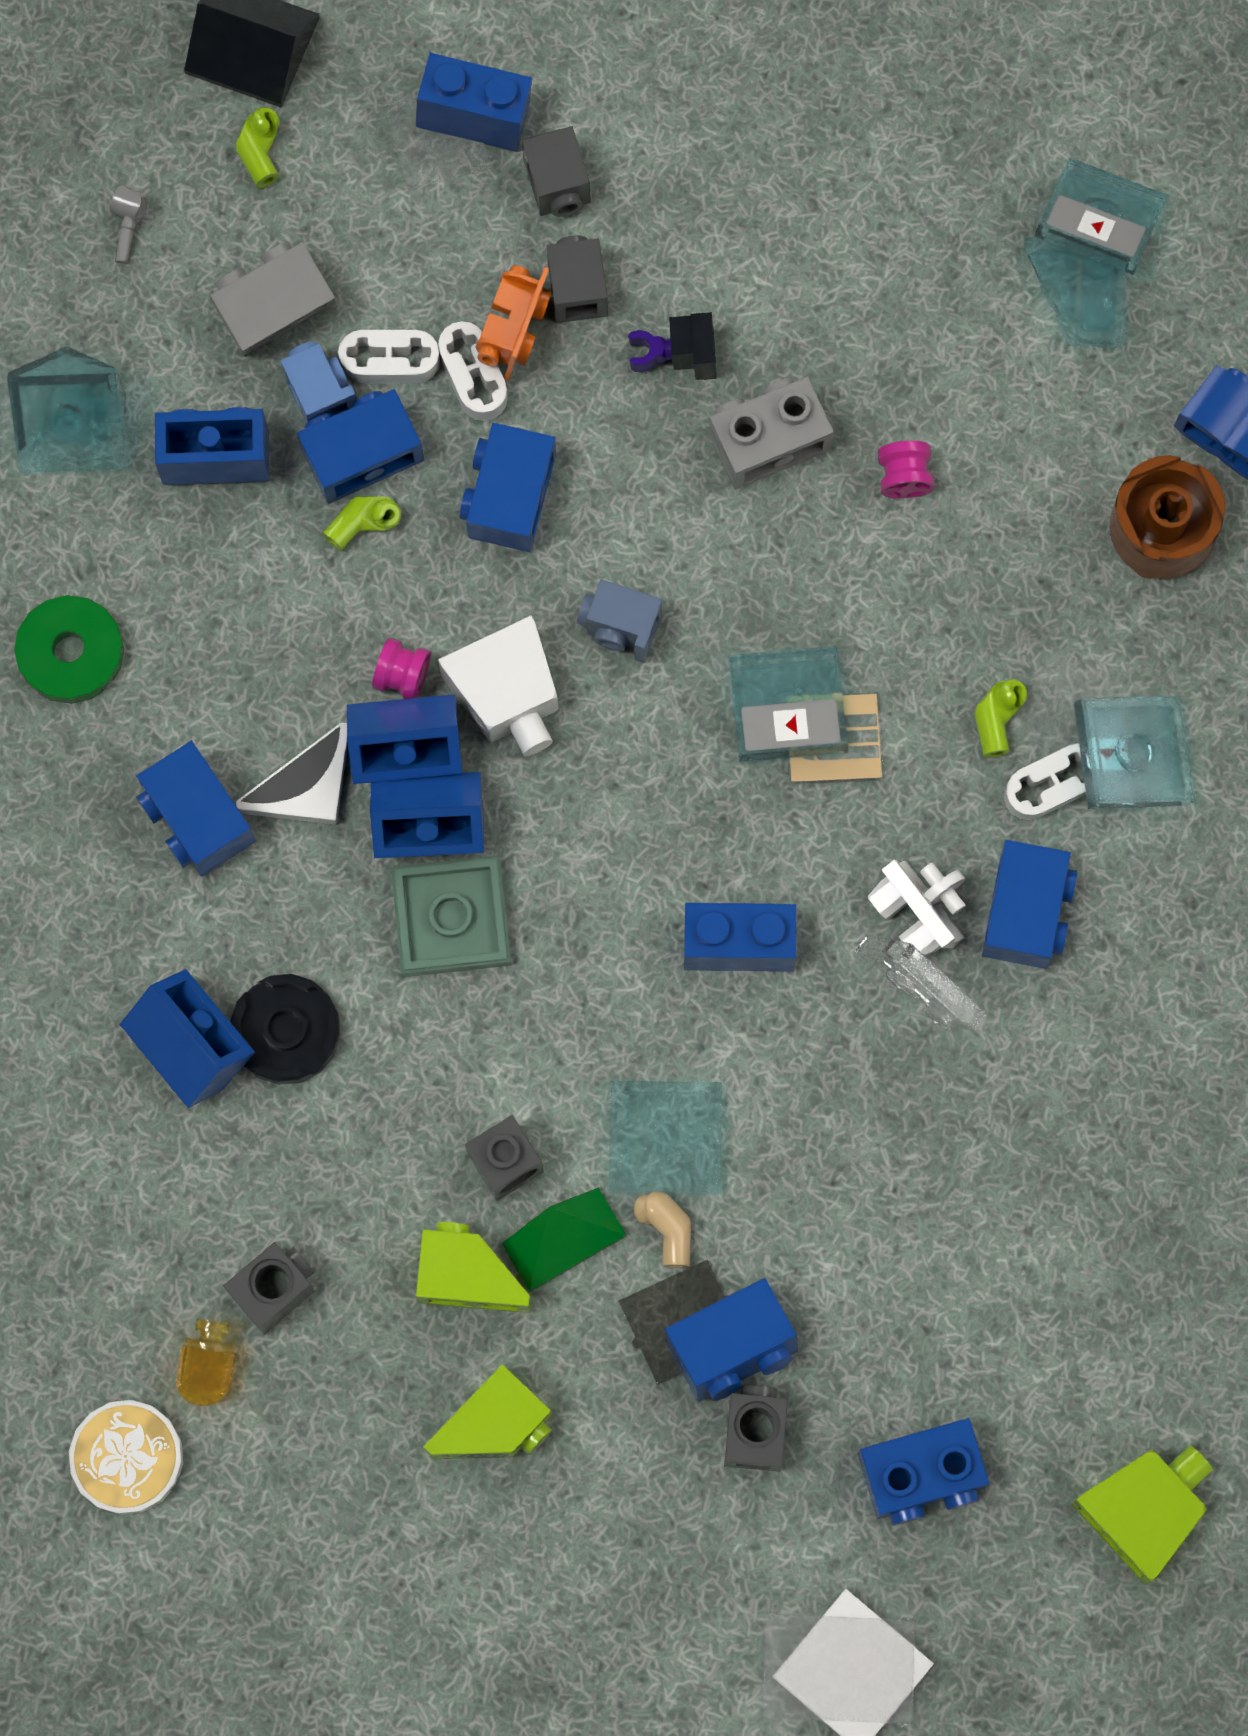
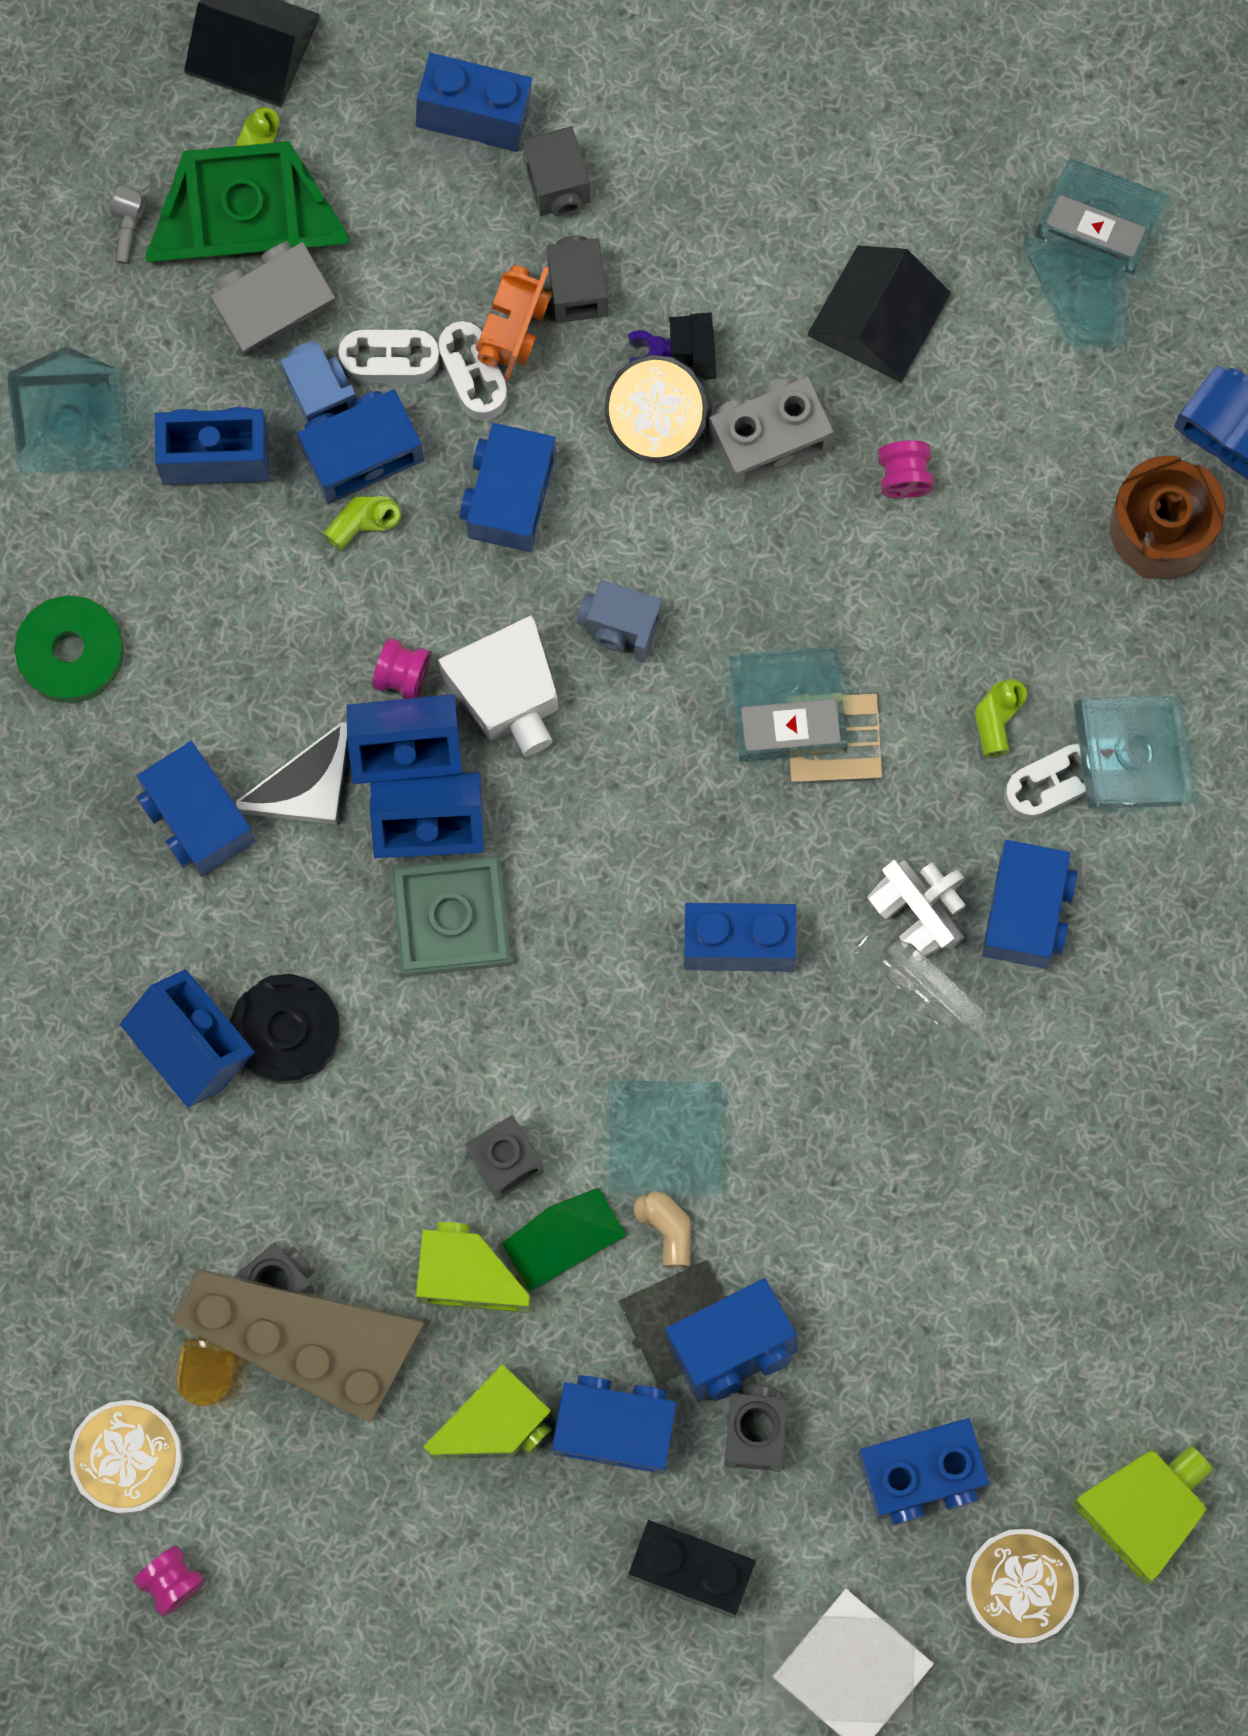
(169, 1581): none -> dark pink wheel
(242, 204): none -> green wing
(314, 1342): none -> dark tan wing
(614, 1425): none -> blue brick
(658, 408): none -> tile
(691, 1569): none -> black brick
(881, 309): none -> black slope
(1021, 1586): none -> tile

